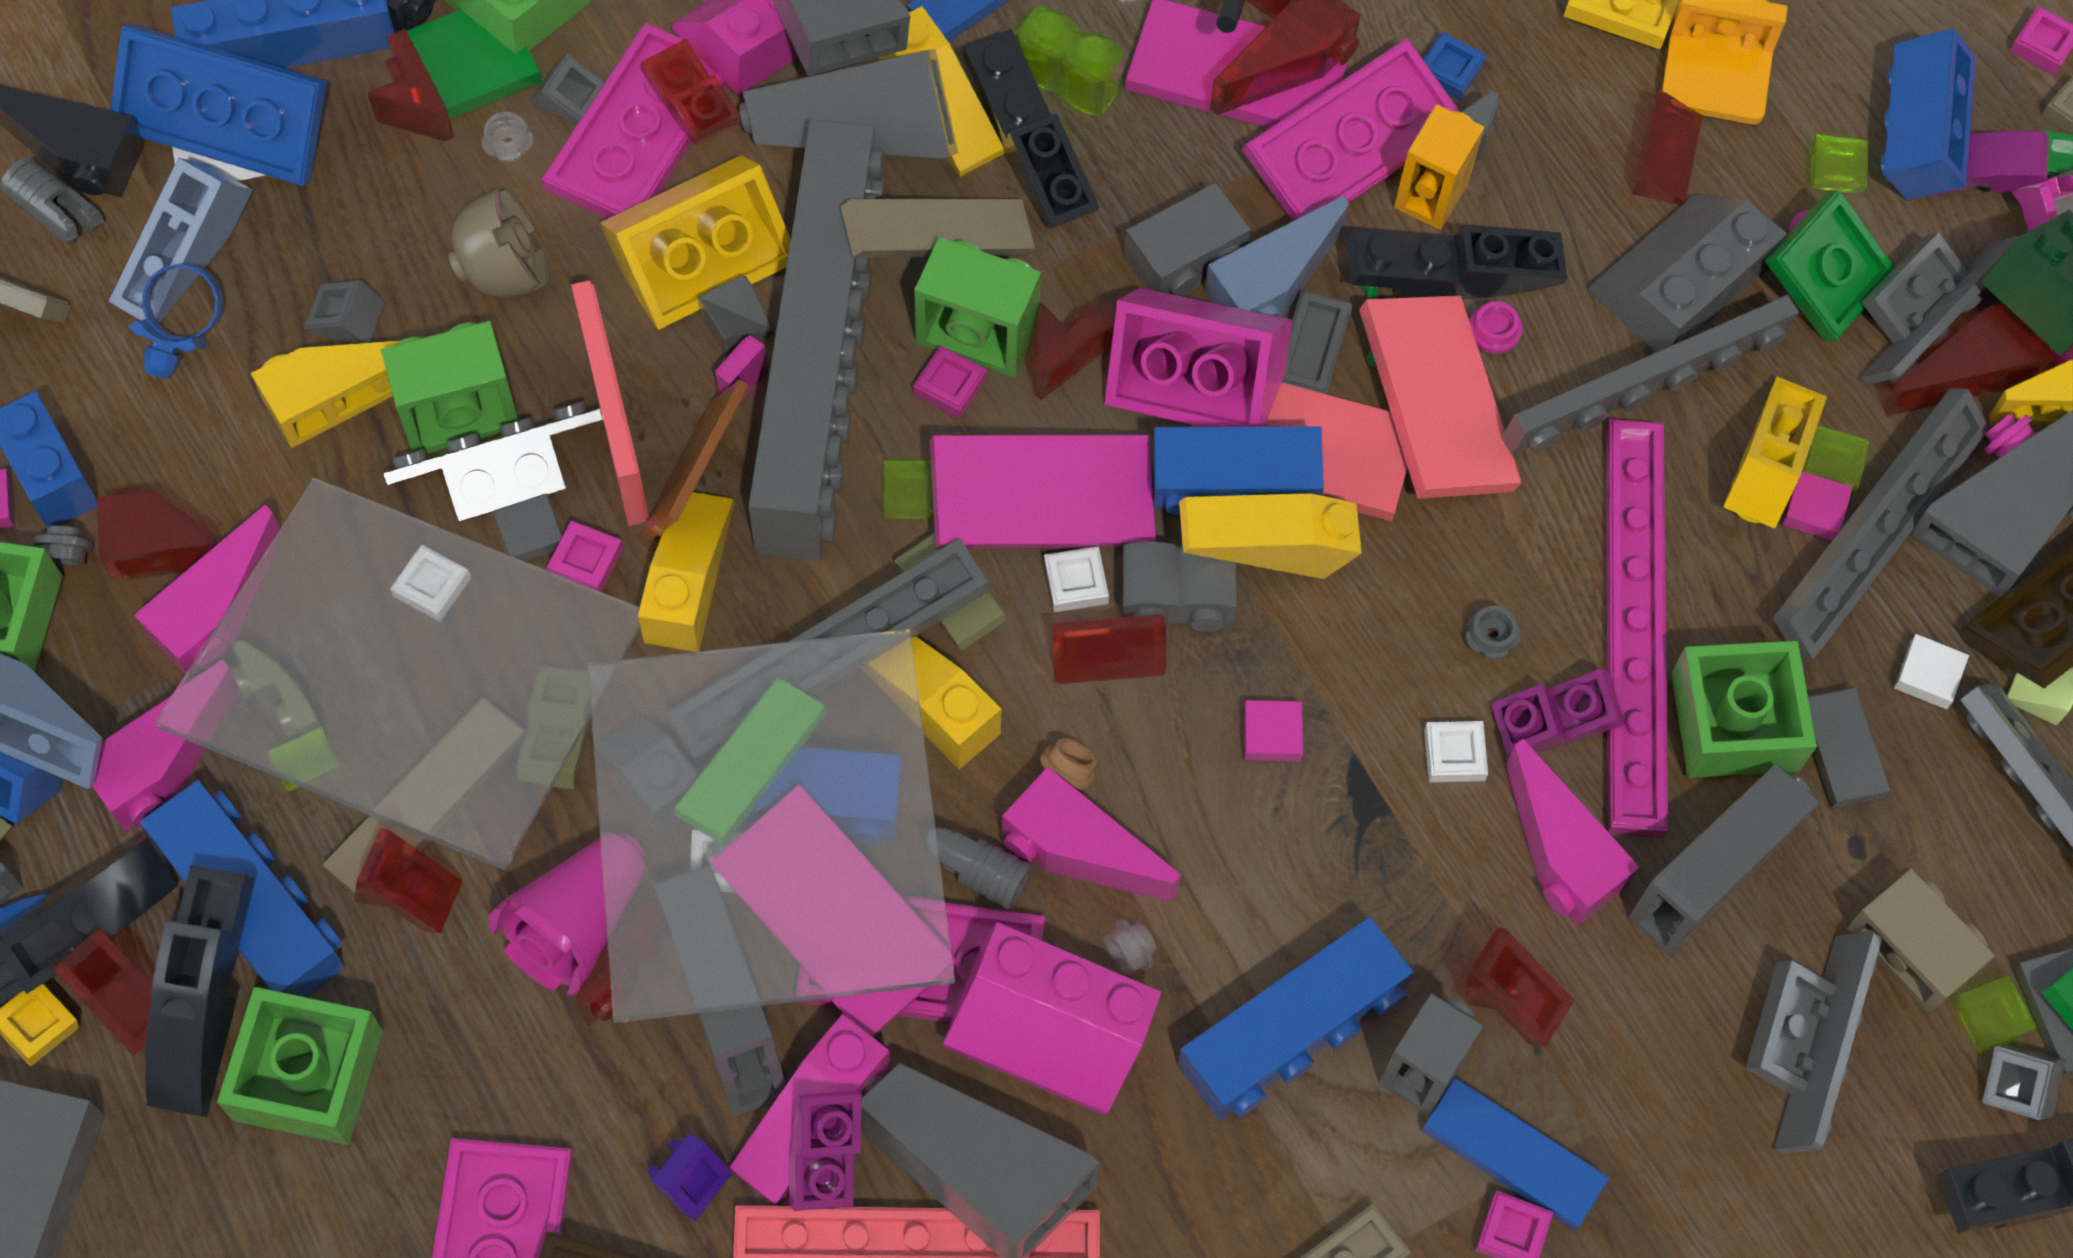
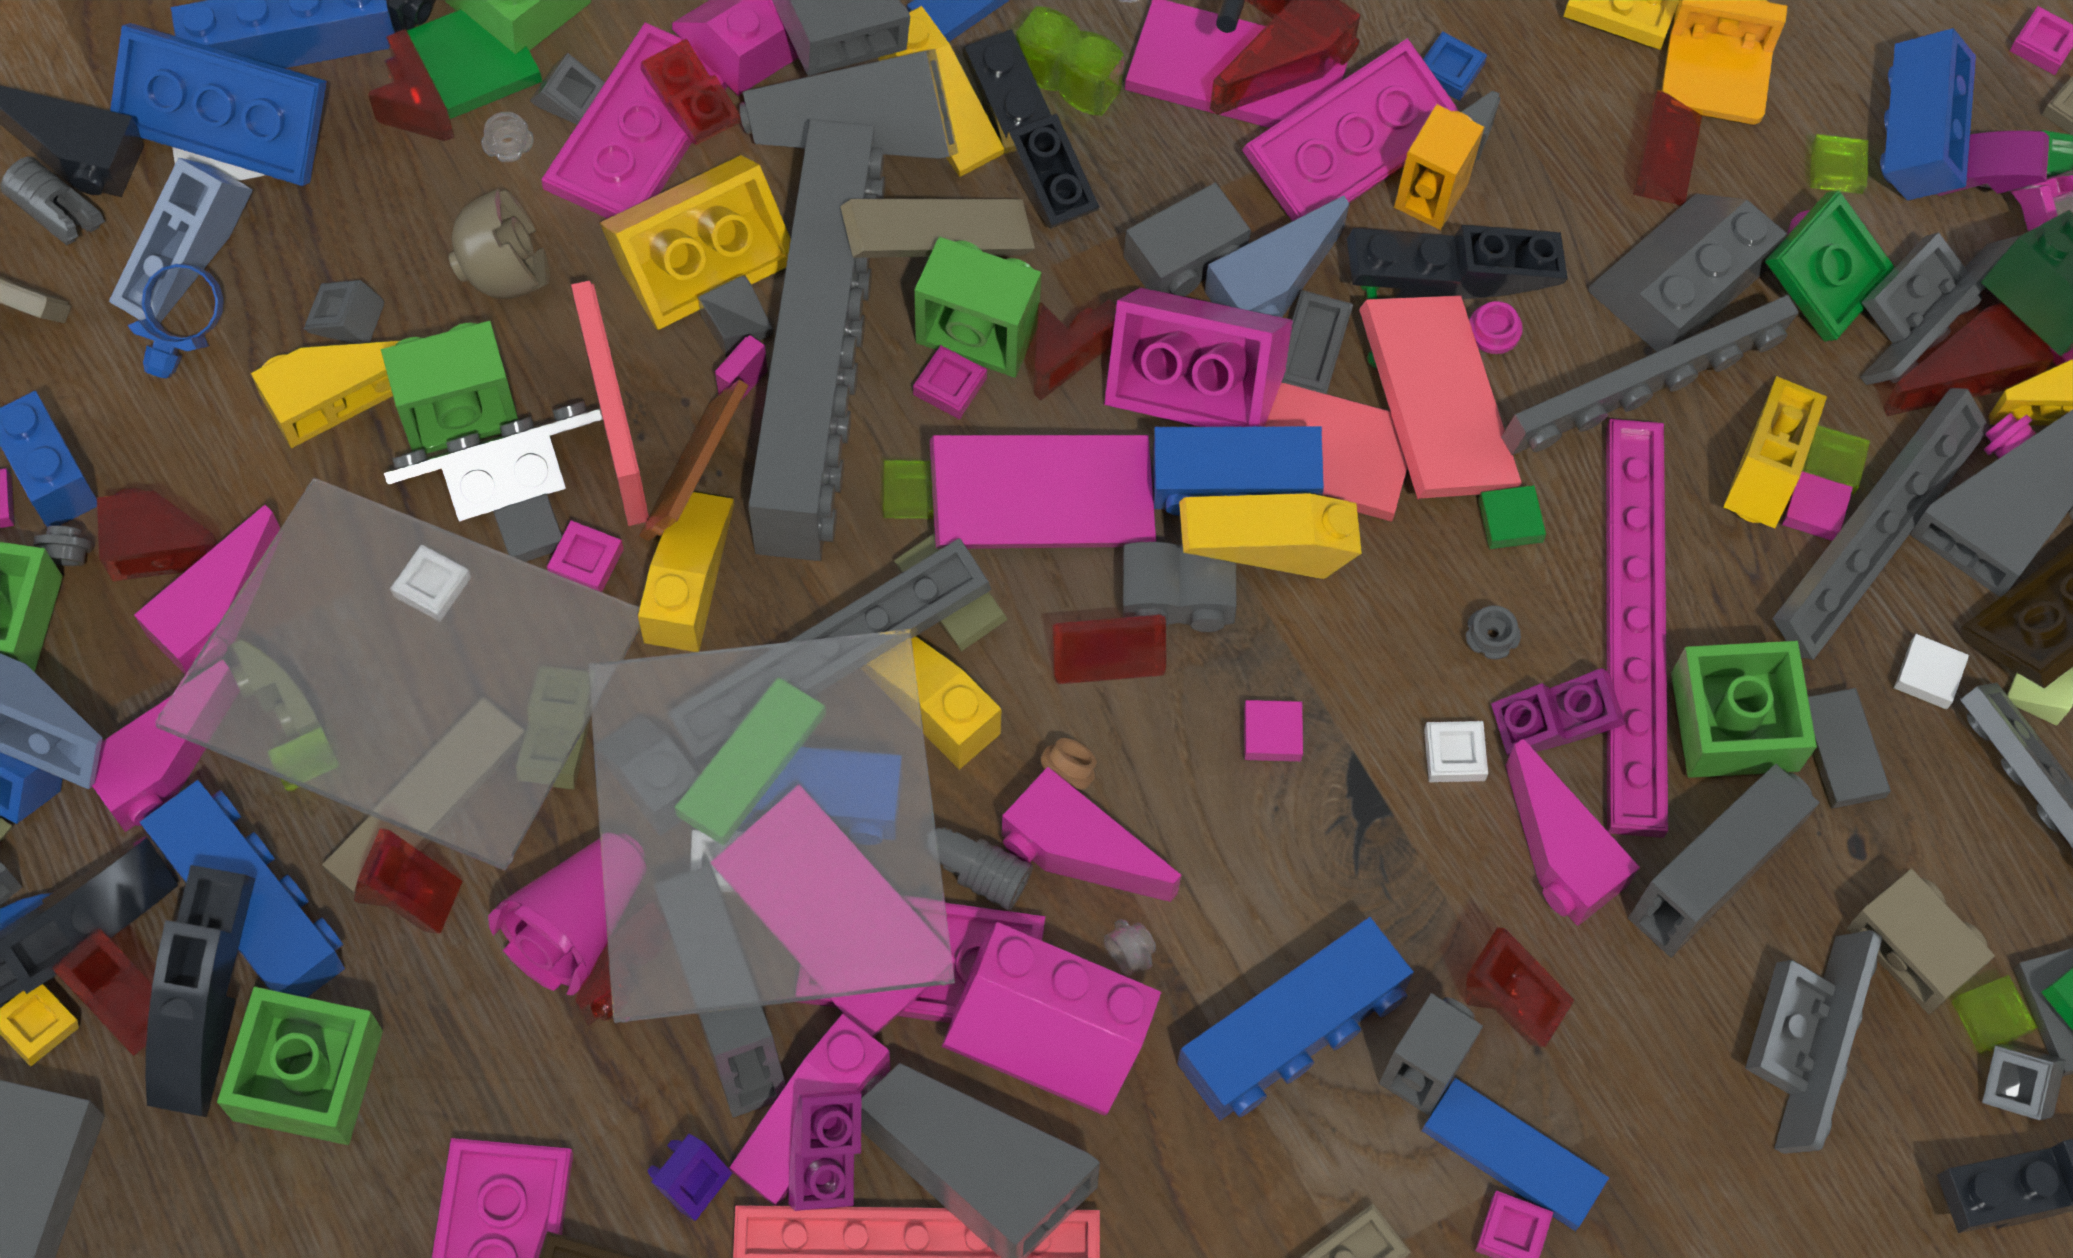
(1076, 579): white tile -> none
(1512, 517): none -> green tile

